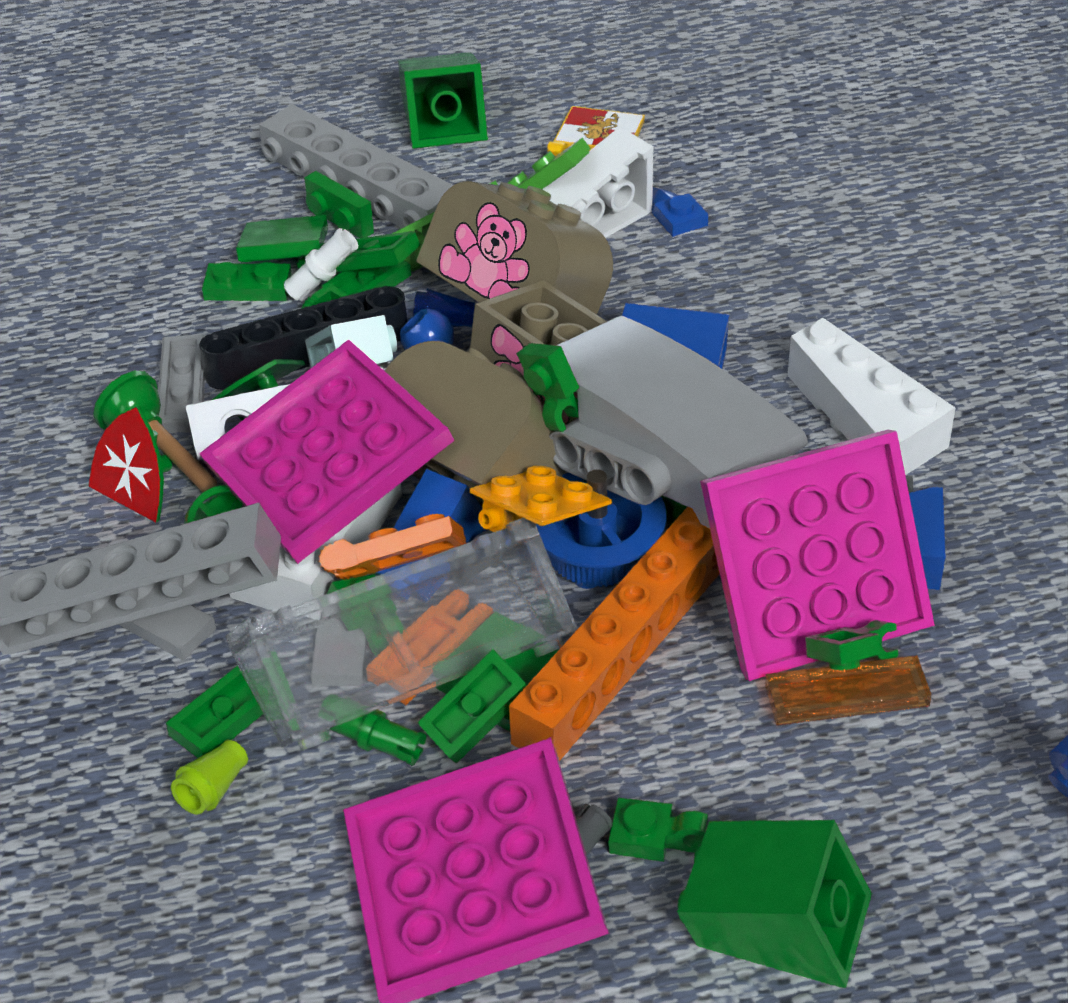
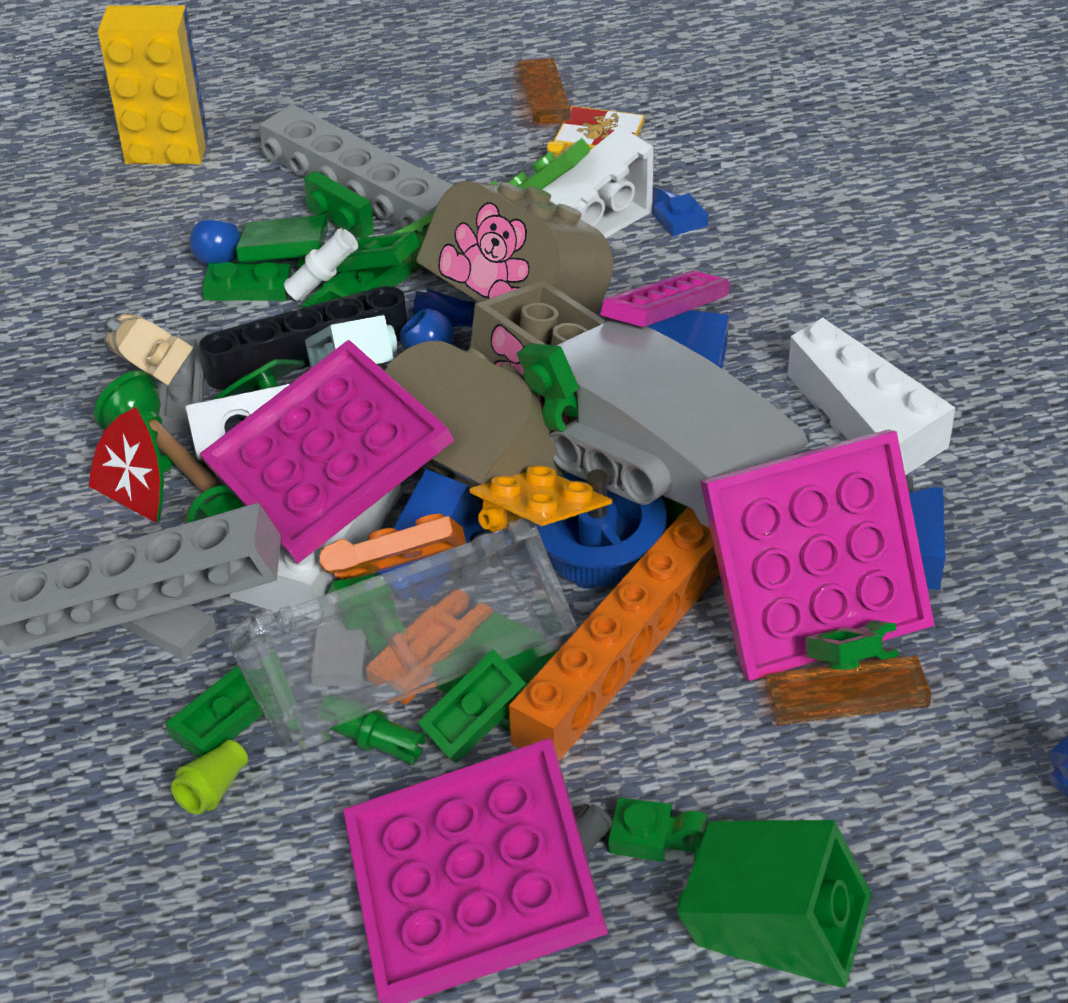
(146, 346): none -> tan plate
(154, 83): none -> yellow brick
(214, 241): none -> blue piece
(443, 99): green slope -> none
(543, 91): none -> clear orange tile
(665, 298): none -> dark pink tile

